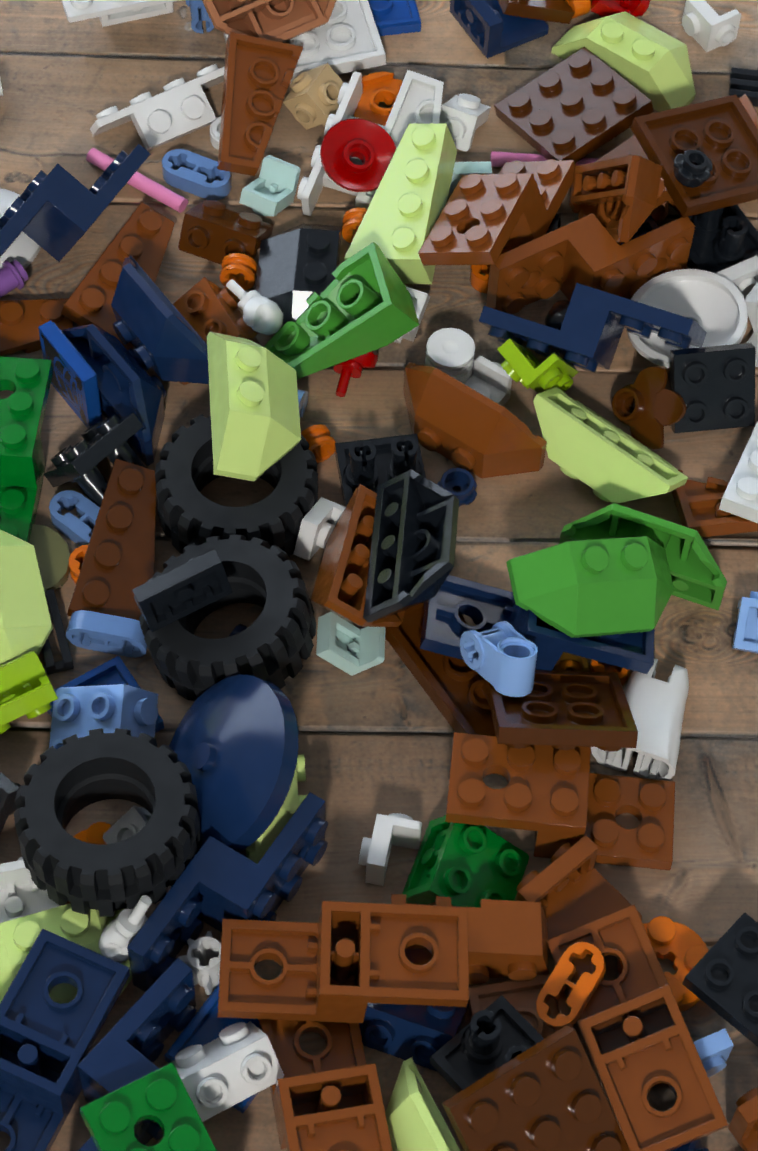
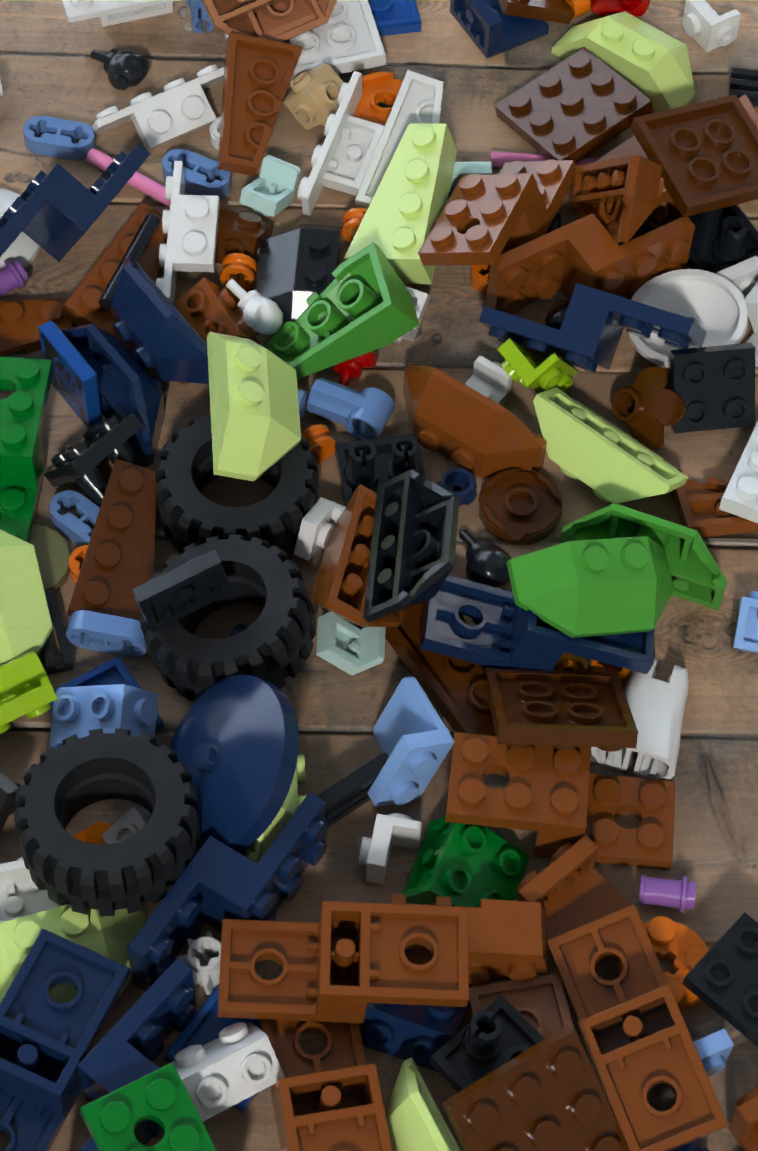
(58, 138): none -> medium blue beam
(122, 930): white piece -> none
(123, 67): none -> black piece
(136, 249): none -> black bar
(190, 231): none -> white bracket
(351, 791): none -> black tile
(360, 140): red dish -> none
(360, 412): none -> medium blue piece
(414, 742): none -> light blue bracket
(451, 352): white piece -> none
(463, 117): white bracket -> none
(485, 561): none -> black piece
(501, 658): light blue piece -> none
(520, 506): none -> reddish brown tile
(561, 979): orange beam -> none
(668, 892): none -> medium lavender pin
(692, 168): black plate -> none

